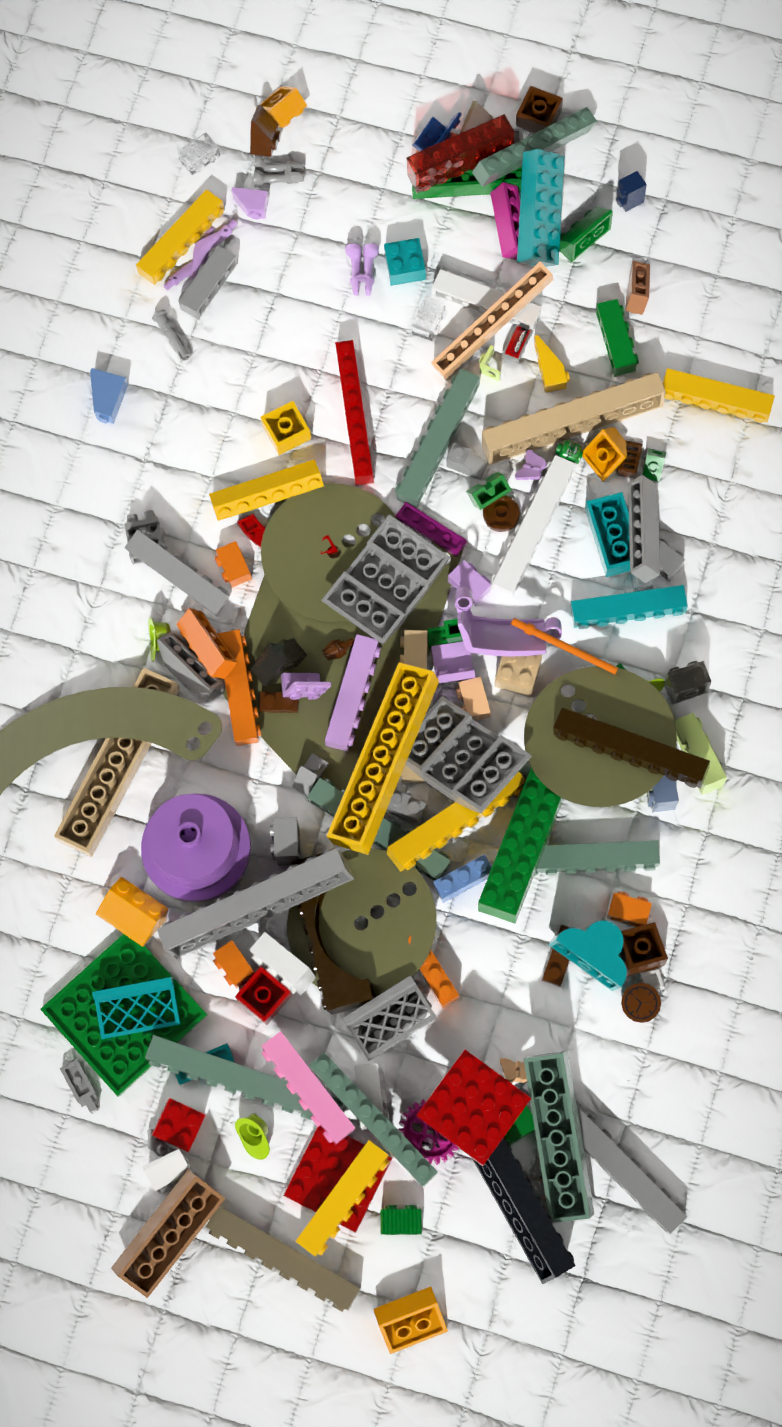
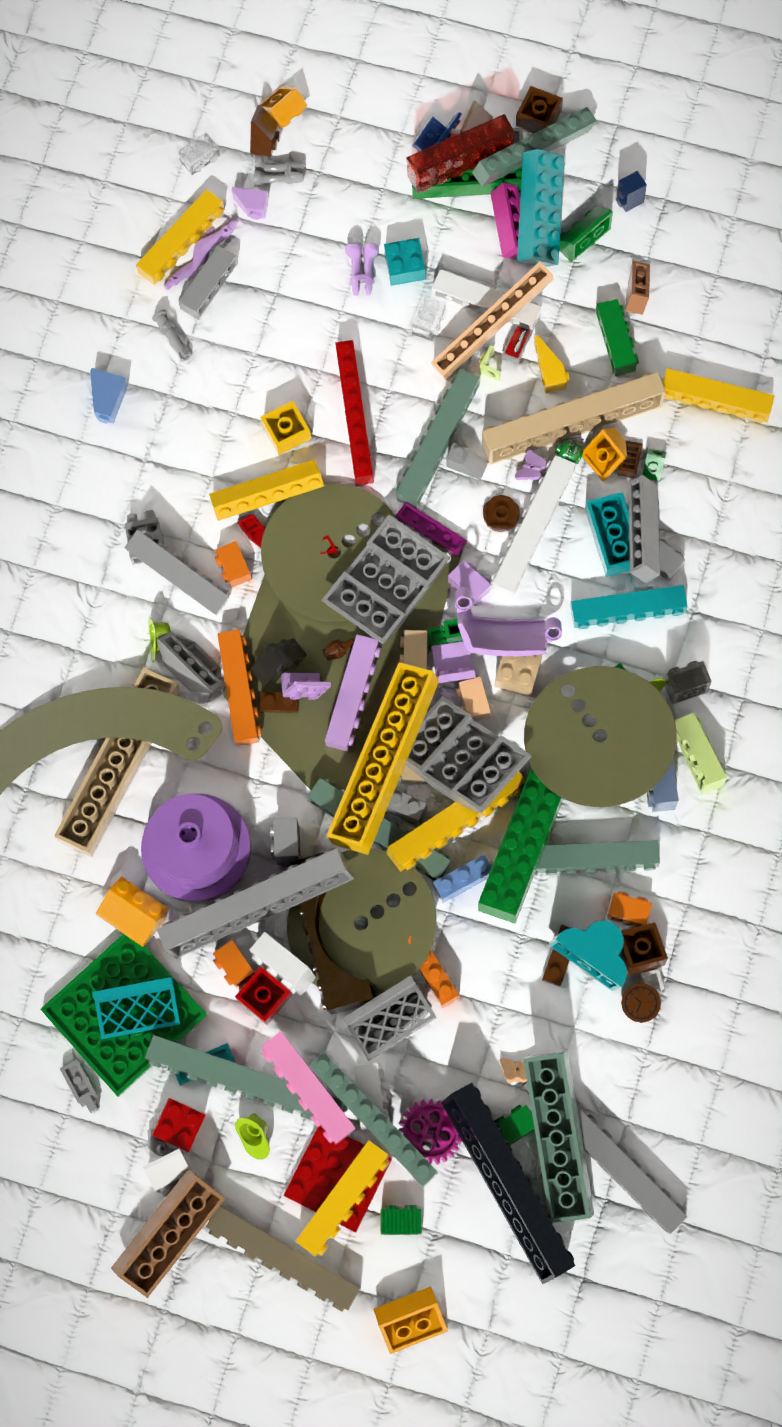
(206, 643): orange brick -> none
(309, 774): light grey slope -> none
(473, 1107): red plate -> none
(483, 495): green brick -> none
(530, 629): orange bar -> none
(631, 748): dark brown brick -> none

